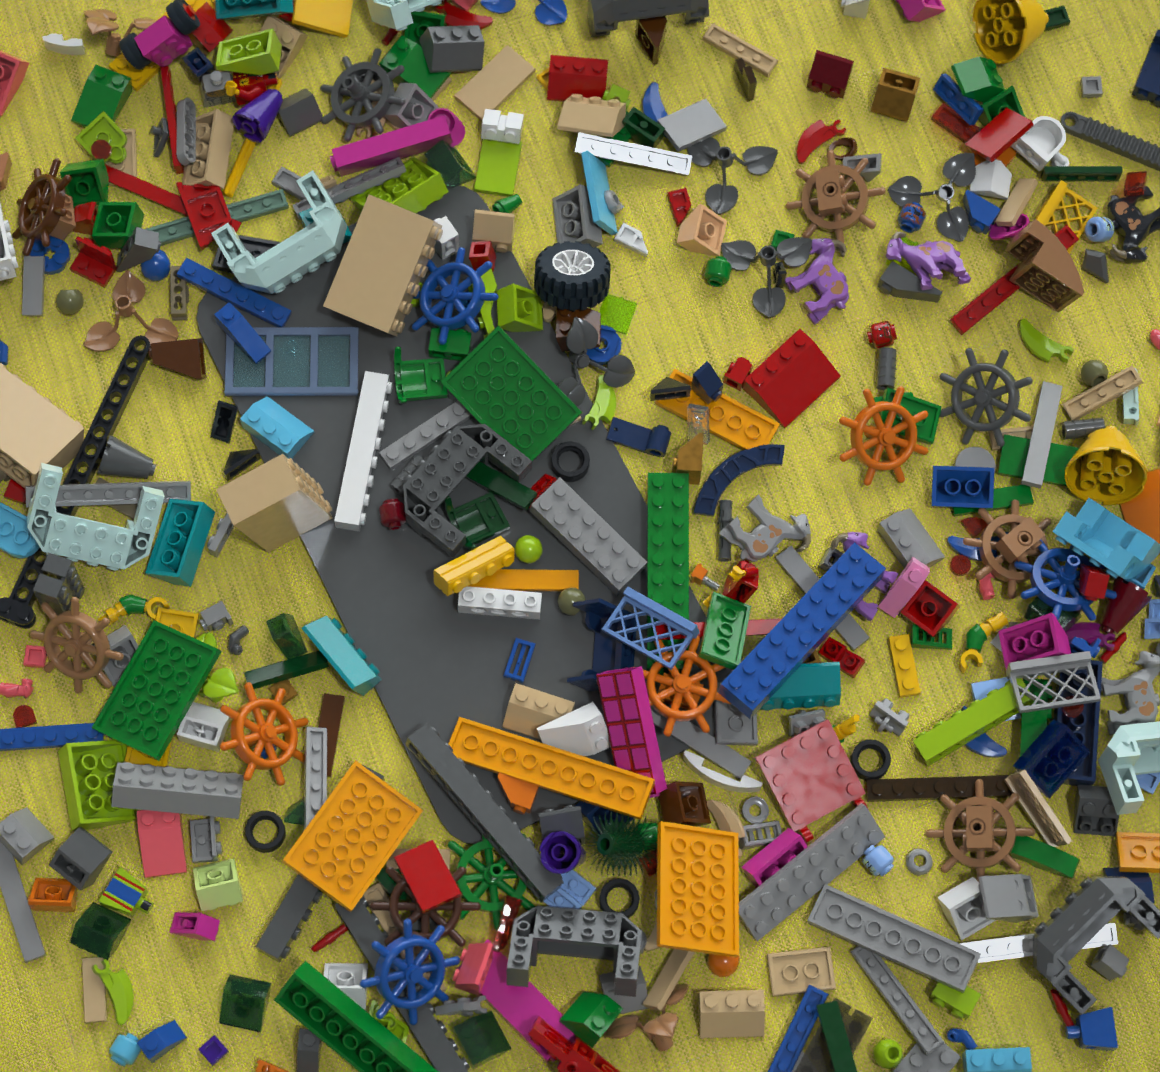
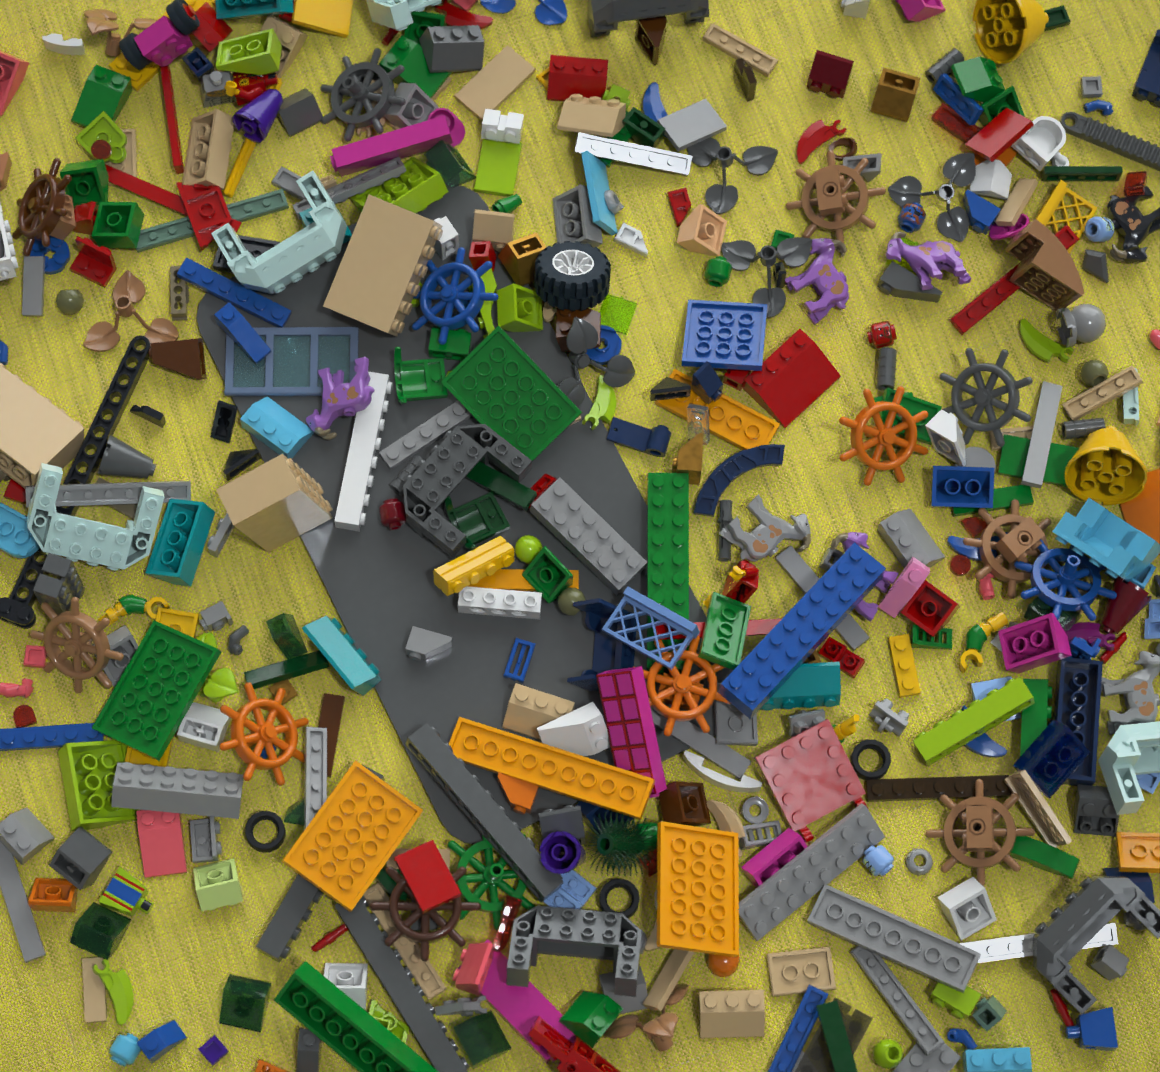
(138, 249): dark grey slope -> none
(149, 414): none -> black tile
(157, 267): blue hair -> none
(161, 135): dark grey piece -> none
(186, 131): light grey beam -> none
(195, 926): dark pink slope -> none
(341, 397): none -> medium lavender animal
(409, 971): blue piece -> none
(426, 644): none -> light grey slope
(520, 258): none -> pearl gold slope
(548, 575): none -> green slope
(575, 447): black tyre -> none
(699, 576): orange piece -> none
(724, 335): none -> plate
(943, 65): none -> dark grey axle
(947, 437): none -> white slope
(988, 1012): none -> sand green brick
(1008, 897): light grey slope -> none
(1045, 667): light grey fence -> none
(1073, 711): clear red tile -> none
(1082, 324): none -> light grey tile
(1093, 582): red slope -> none
(1106, 107): none -> blue arm

